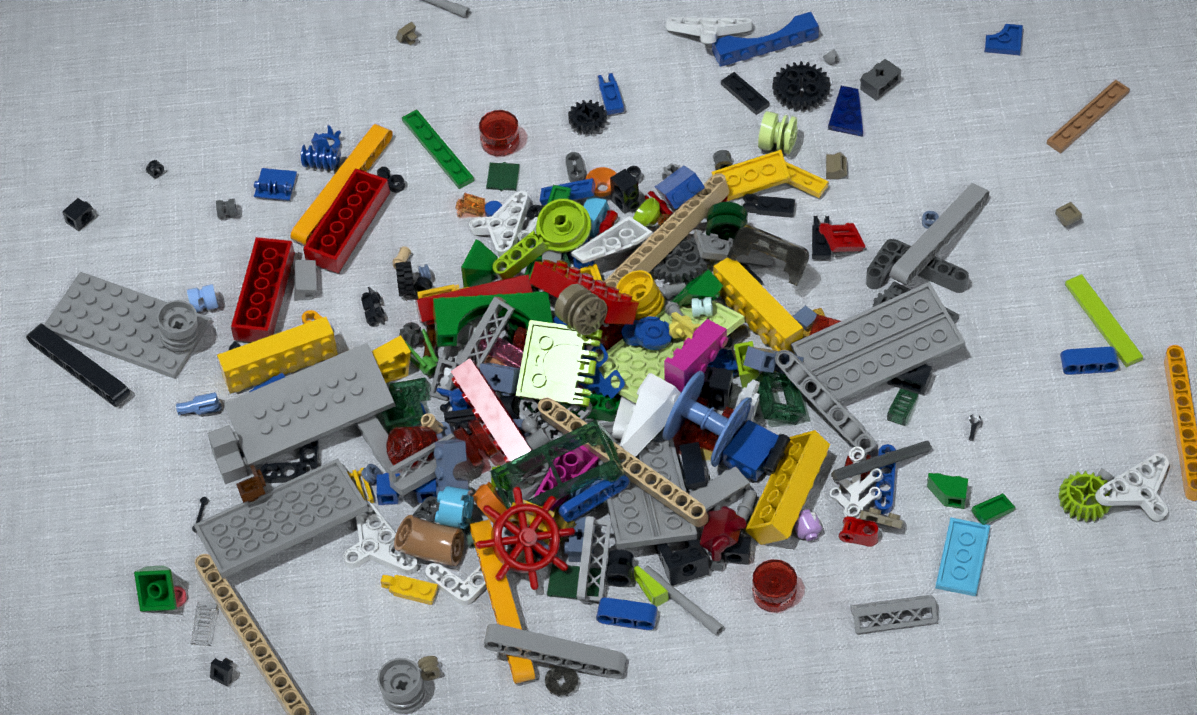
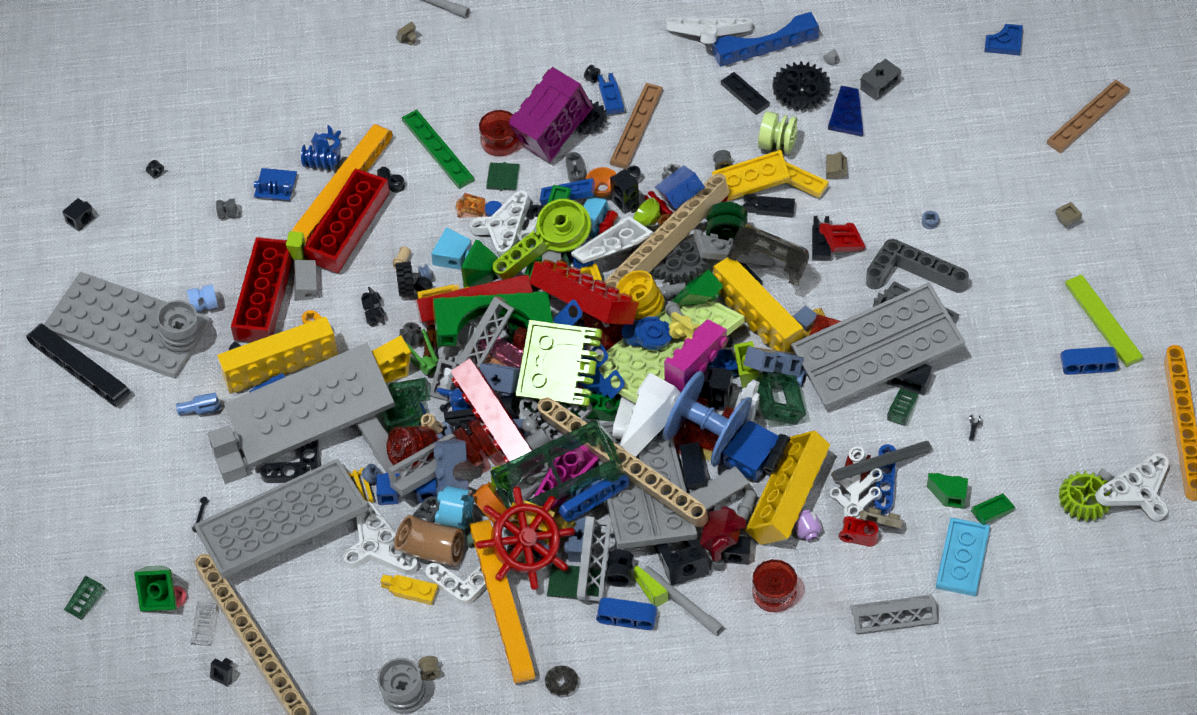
(83, 588): none -> clear green slope
(252, 487): reddish brown bracket -> none
(295, 245): none -> lime slope
(451, 250): none -> medium azure torso
(550, 114): none -> magenta container
(554, 651): light grey beam -> none
(580, 309): dark tan wheel -> none
(592, 73): none -> black bush
(636, 126): none -> medium nougat tile
(702, 307): light aqua wheel -> none
(825, 401): light grey beam -> none
(939, 234): light grey beam -> none

